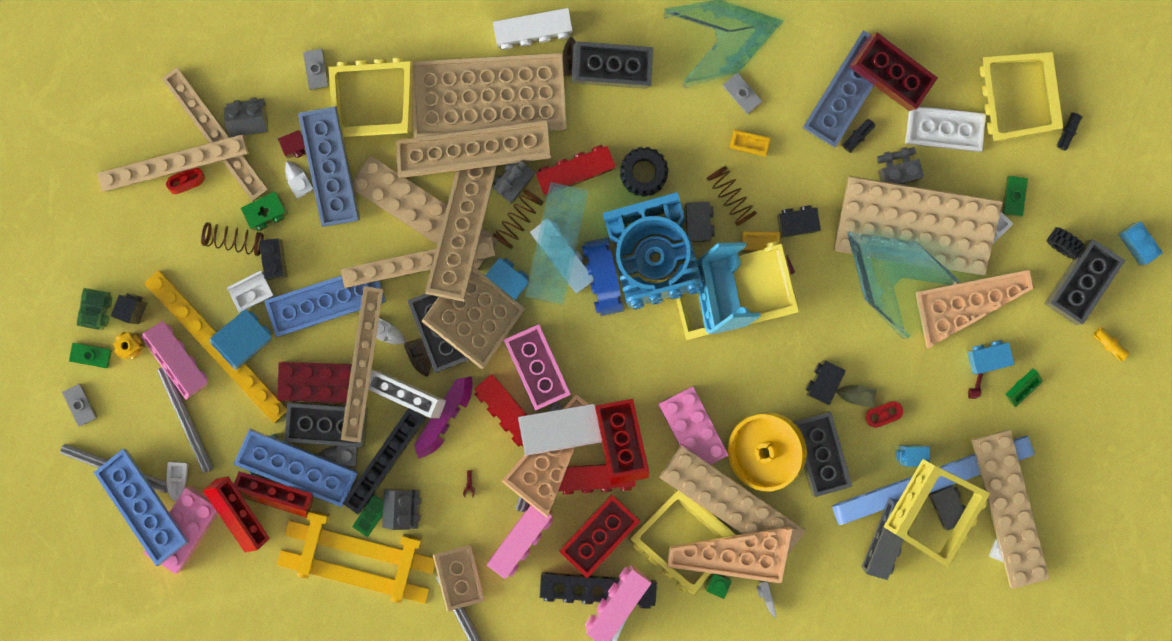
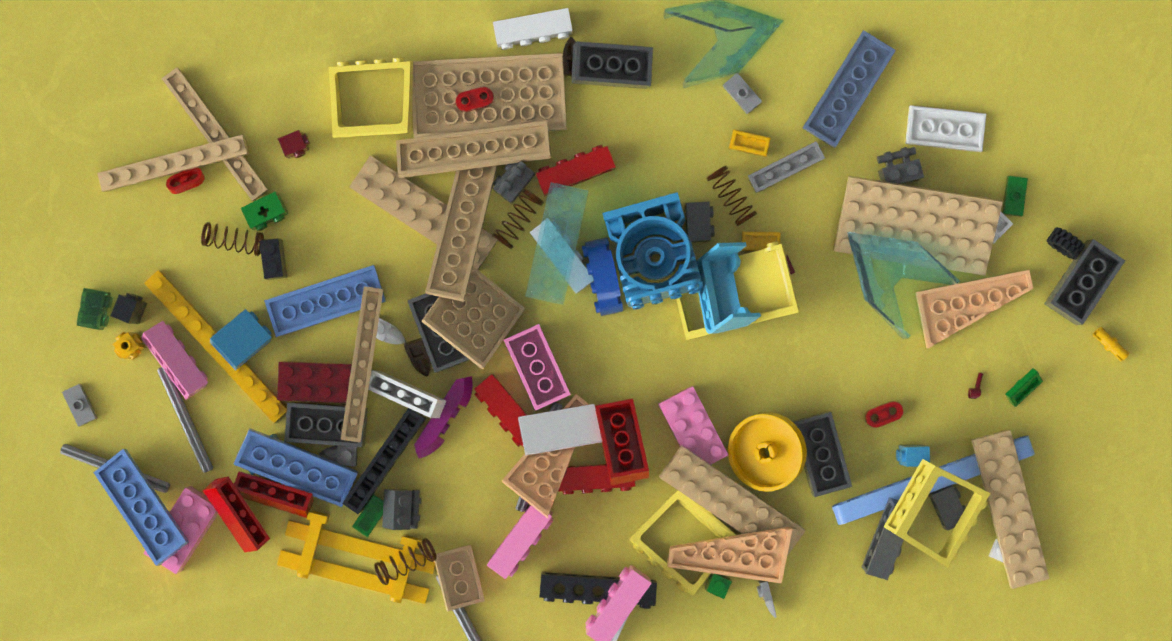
(90, 355): green plate -> none
(176, 478): white plate -> none
(246, 117): dark grey brick -> none
(250, 291): white plate -> none
(297, 180): white plate -> none
(316, 69): light grey plate -> none
(329, 166): sand blue plate -> none
(403, 265): tan plate -> none
(431, 558): none -> reddish brown piece
(469, 484): dark red hand -> none
(475, 101): none -> red plate
(507, 278): dark azure brick -> none
(599, 535): red brick -> none
(651, 156): black tyre -> none
(786, 167): none -> light grey plate
(798, 222): black brick -> none
(825, 382): black brick -> none
(858, 135): black axle -> none
(858, 395): olive plate -> none
(893, 72): dark red brick -> none
(990, 358): dark azure brick -> none
(1051, 87): light yellow windscreen -> none
(1069, 131): black axle -> none
(1140, 243): dark azure brick -> none

